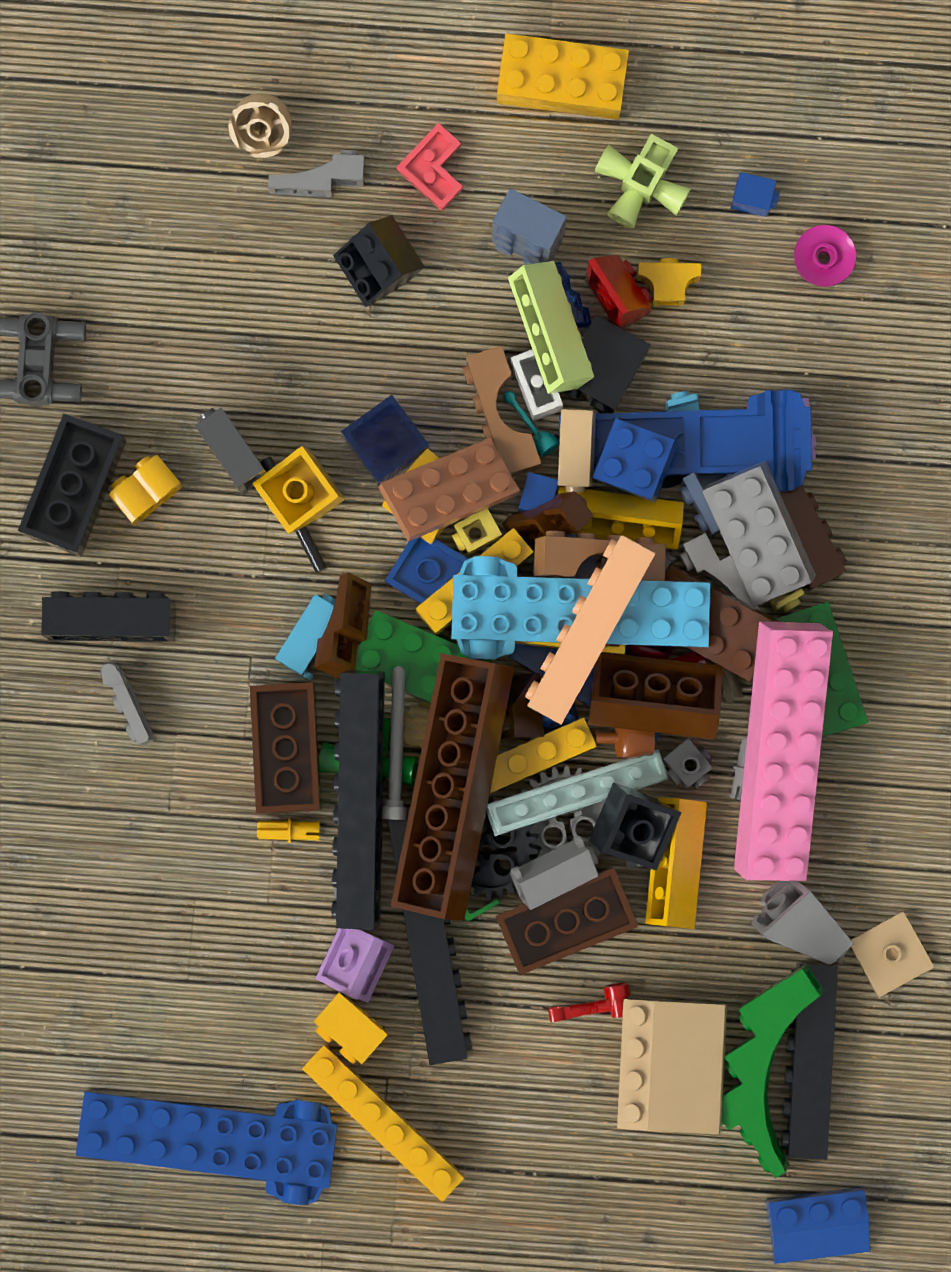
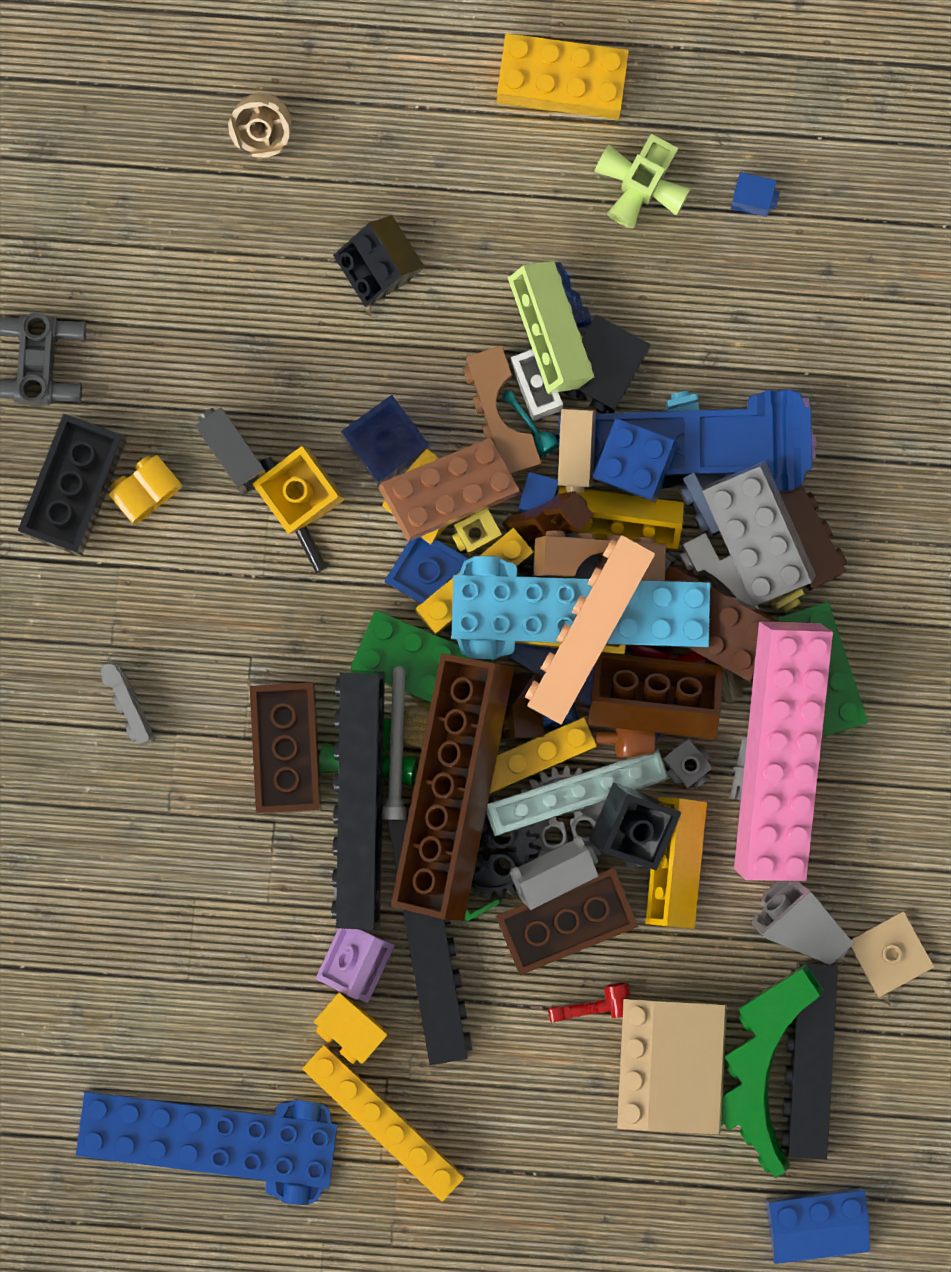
(108, 619): black brick -> none
(288, 830): yellow axle -> none
(301, 645): medium azure brick -> none
(343, 170): light grey slope -> none
(346, 626): reddish brown slope -> none
(424, 167): coral plate -> none
(527, 228): sand blue brick -> none
(617, 291): red slope -> none
(668, 280): yellow brick -> none
(825, 240): dark pink dish -> none

